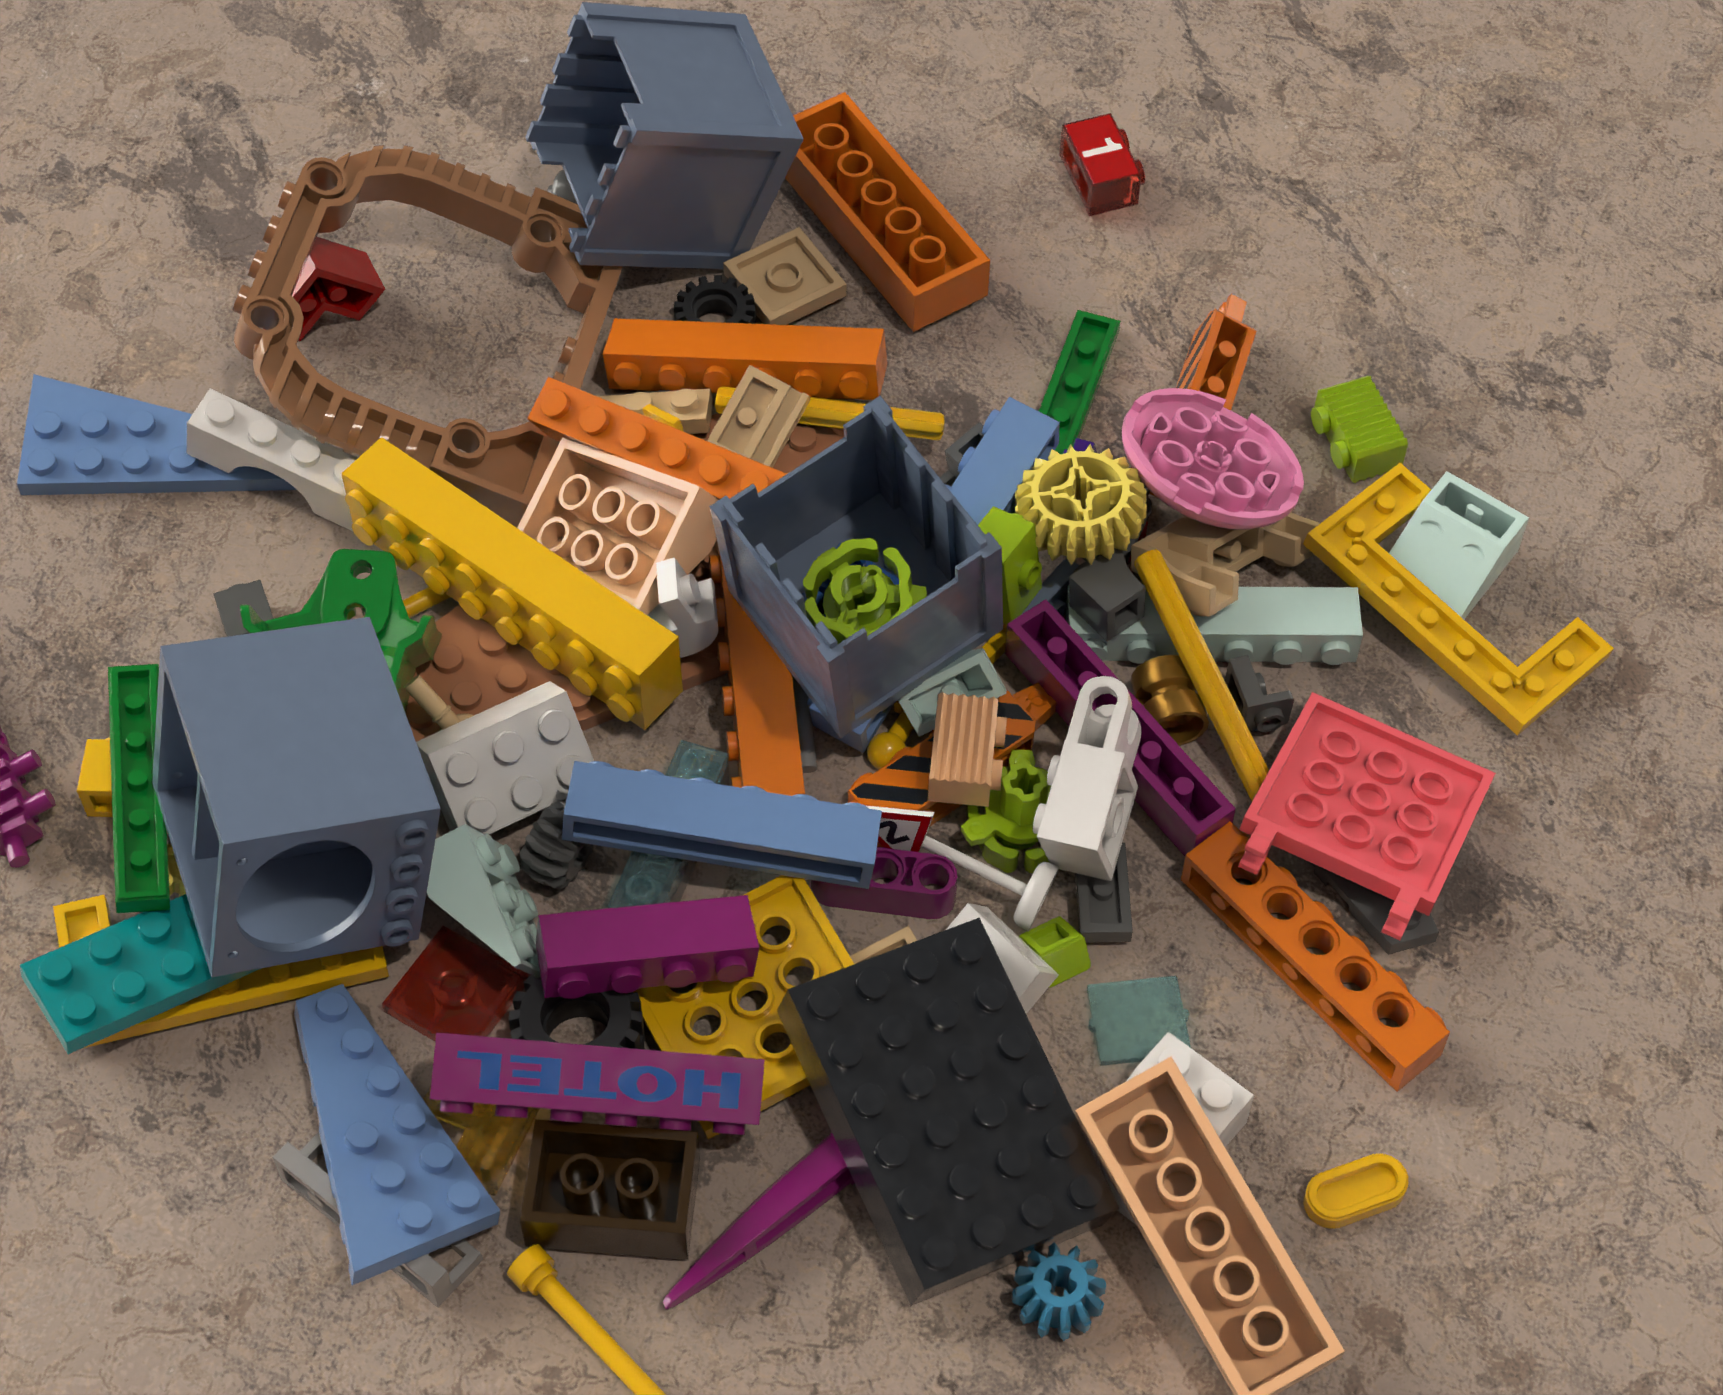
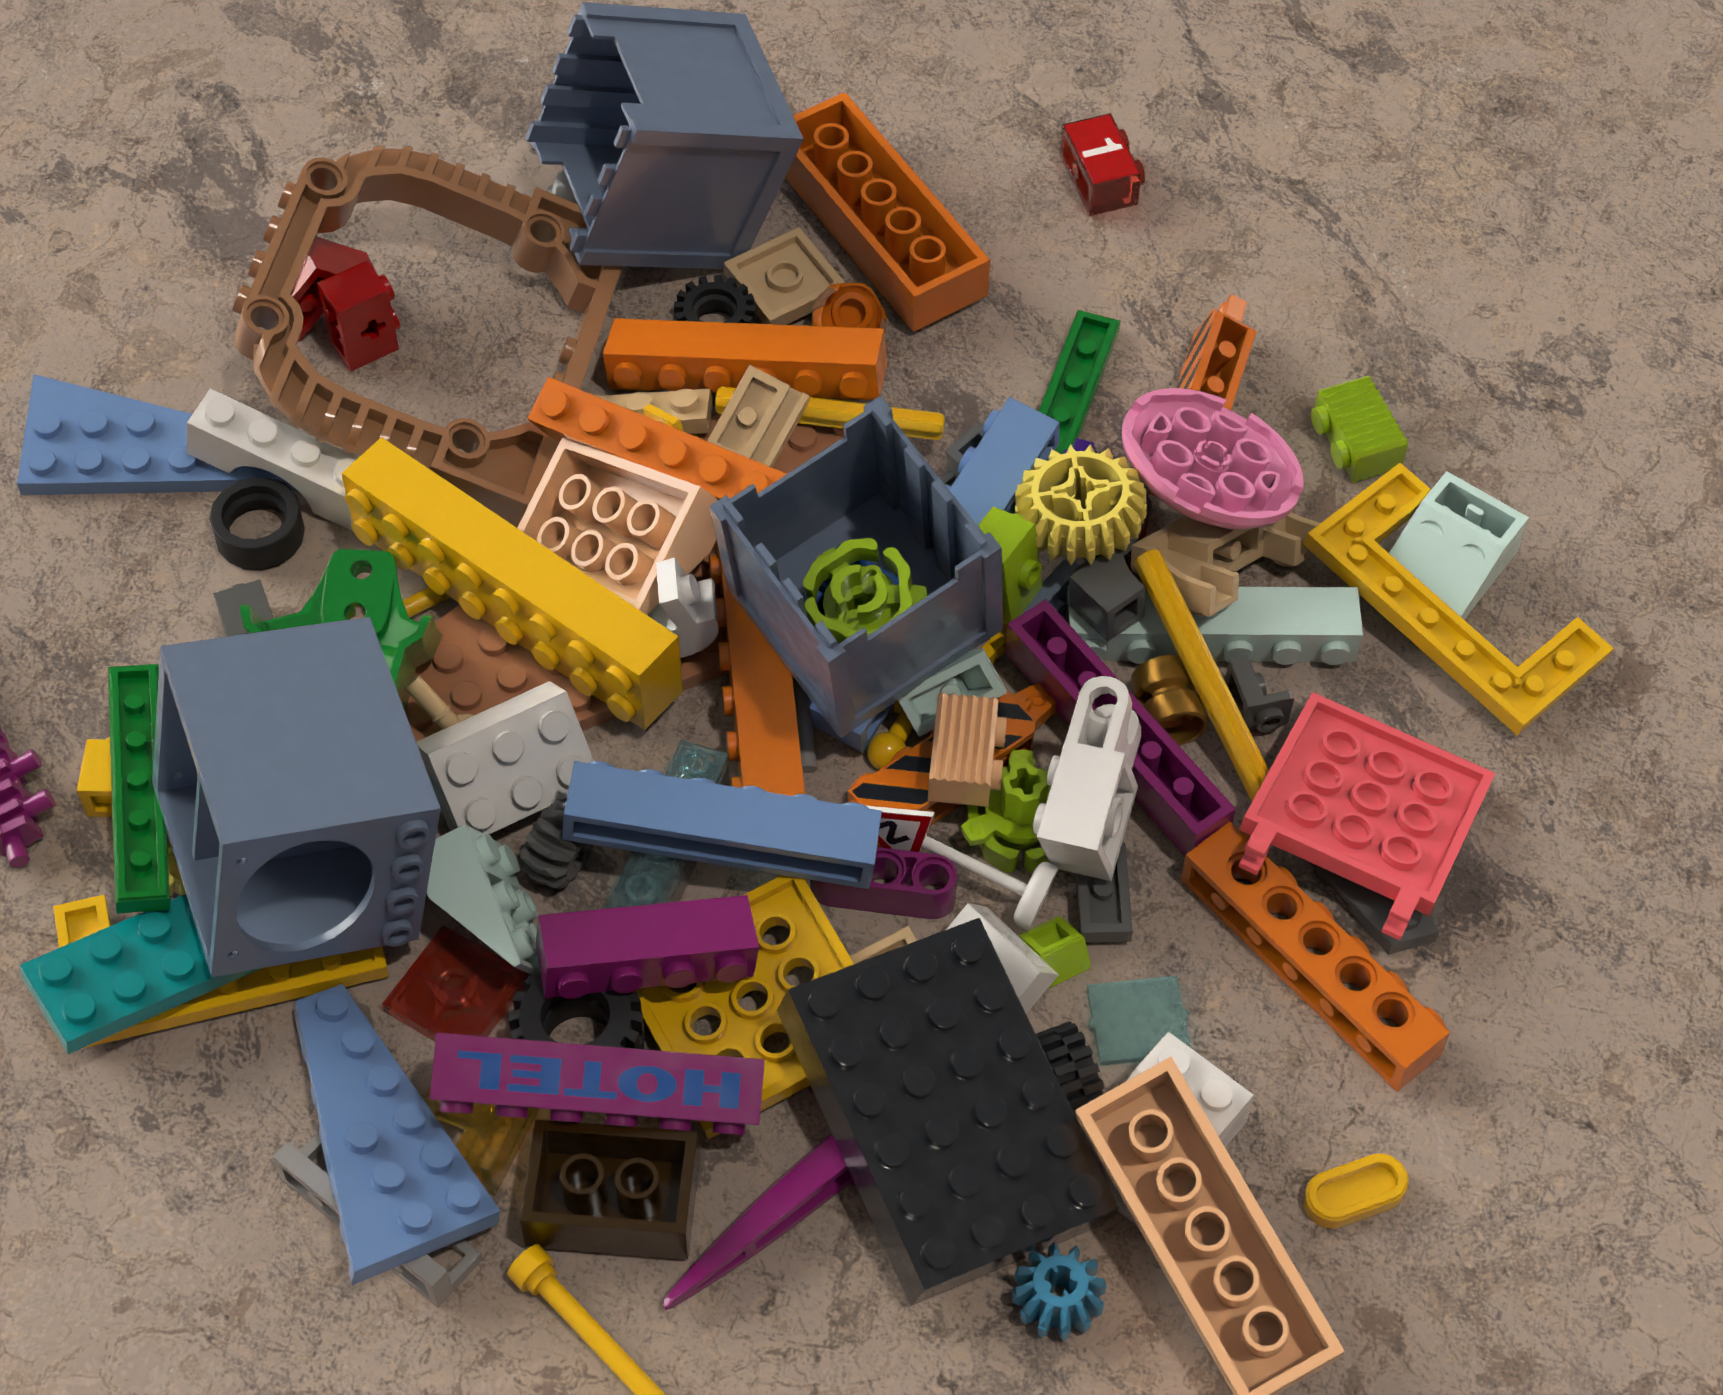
(248, 496): none -> black tyre
(359, 315): none -> red brick
(848, 306): none -> orange hair
(1072, 1063): none -> black tyre

